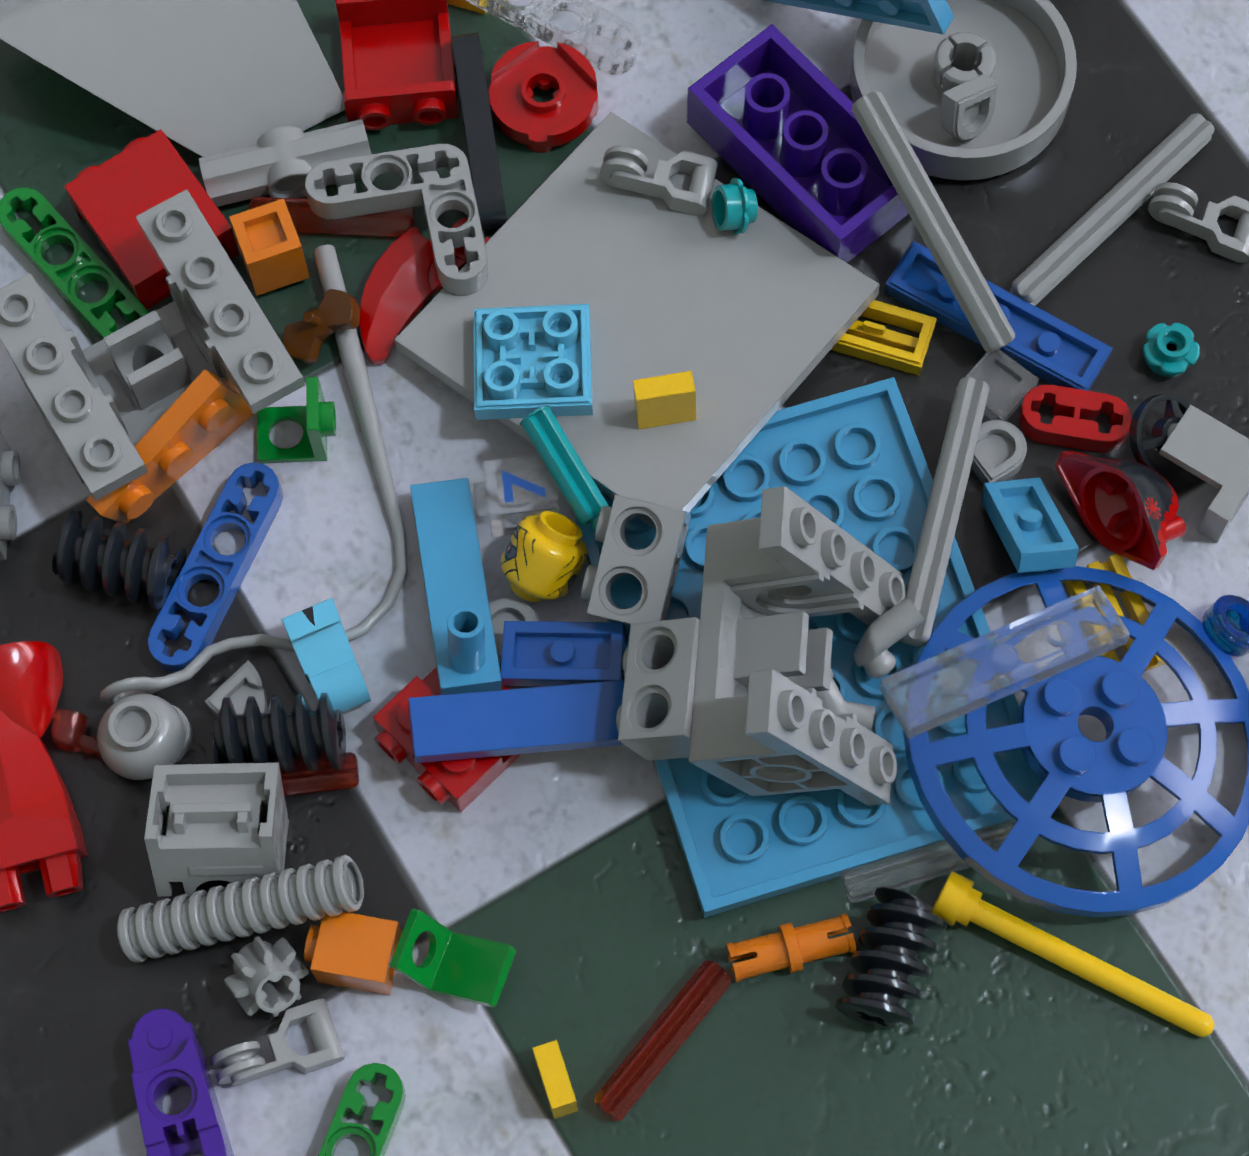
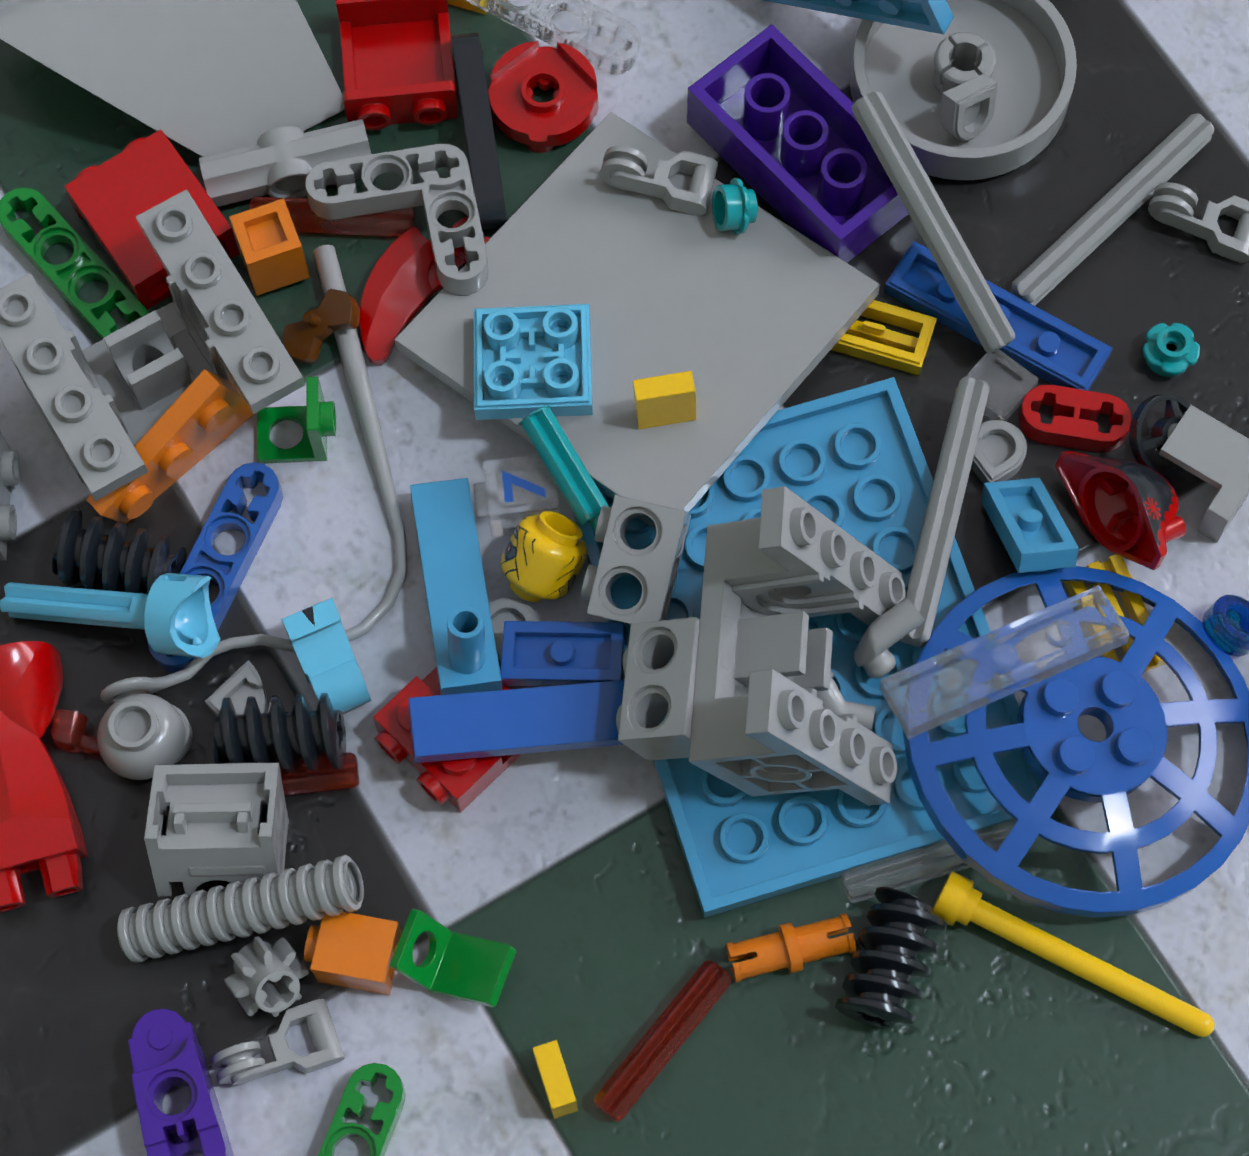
(172, 613): none -> medium azure piece

